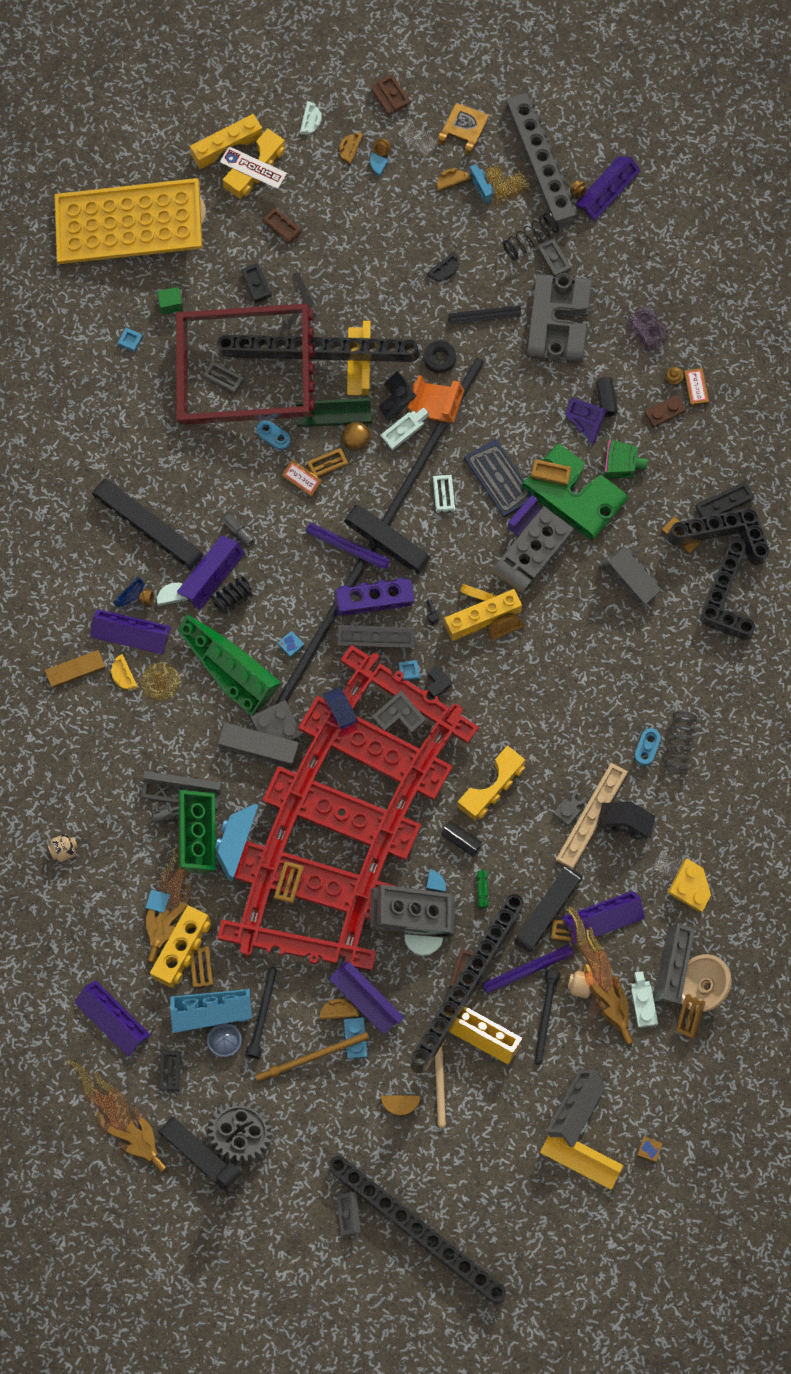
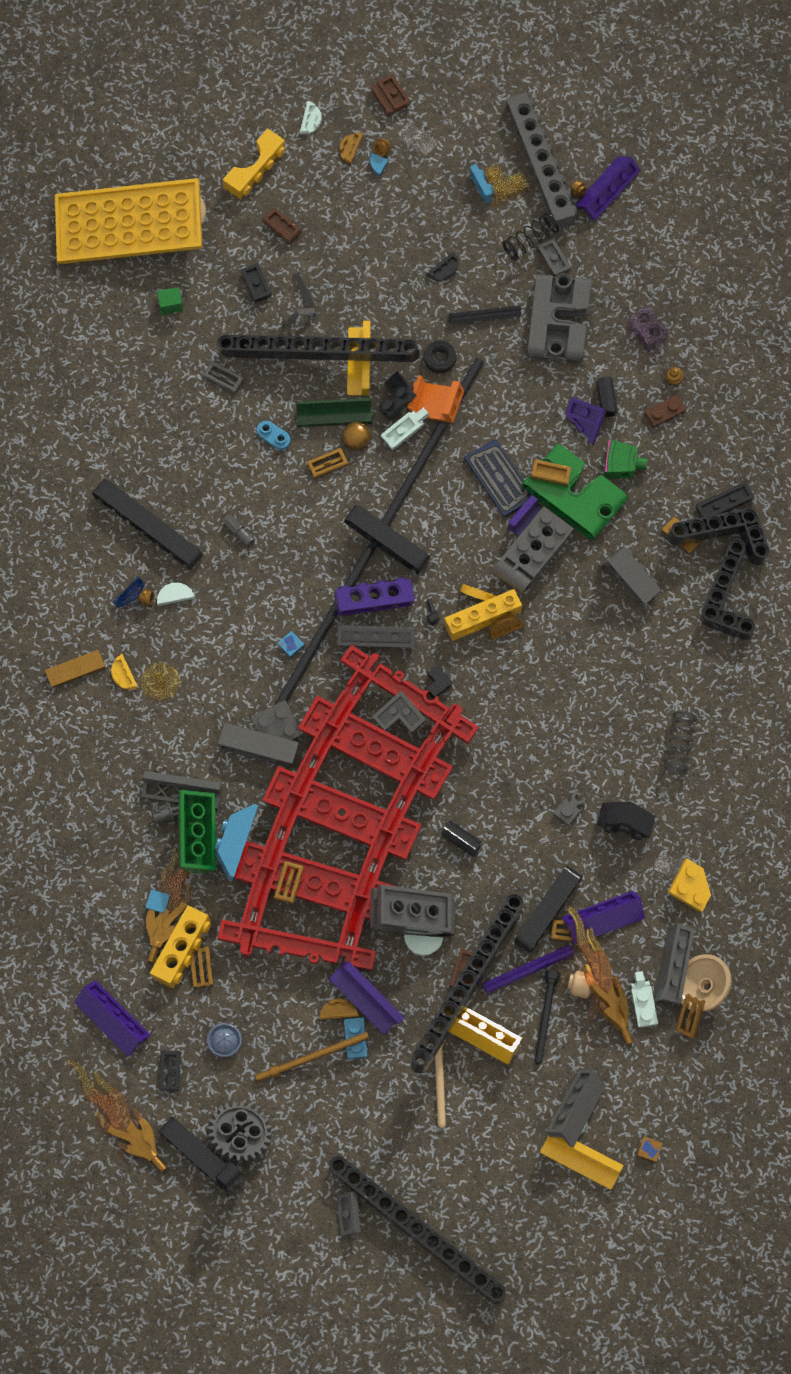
(62, 847): tan head -> none
(129, 631): dark purple panel -> none
(130, 339): dark azure tile -> none
(209, 149): yellow arch -> none
(209, 1009): dark azure wedge -> none
(211, 571): dark purple panel -> none
(230, 666): green wedge -> none
(232, 595): black piece -> none
(243, 415): dark red door -> none
(253, 167): white sticker -> none
(254, 1048): black piece -> none
(302, 478): tile -> none
(340, 708): clear blue slope -> none
(347, 546): dark purple axle -> none
(400, 1105): pearl gold tile -> none
(410, 670): dark azure tile -> none
(436, 882): dark azure tile -> none
(445, 508): light aqua tile -> none
(451, 178): pearl gold tile -> none
(465, 125): pearl gold flag -> none
(476, 801): yellow arch -> none
(482, 889): green axle -> none
(588, 820): tan tile -> none
(646, 747): dark azure plate -> none
(696, 387): tile -> none

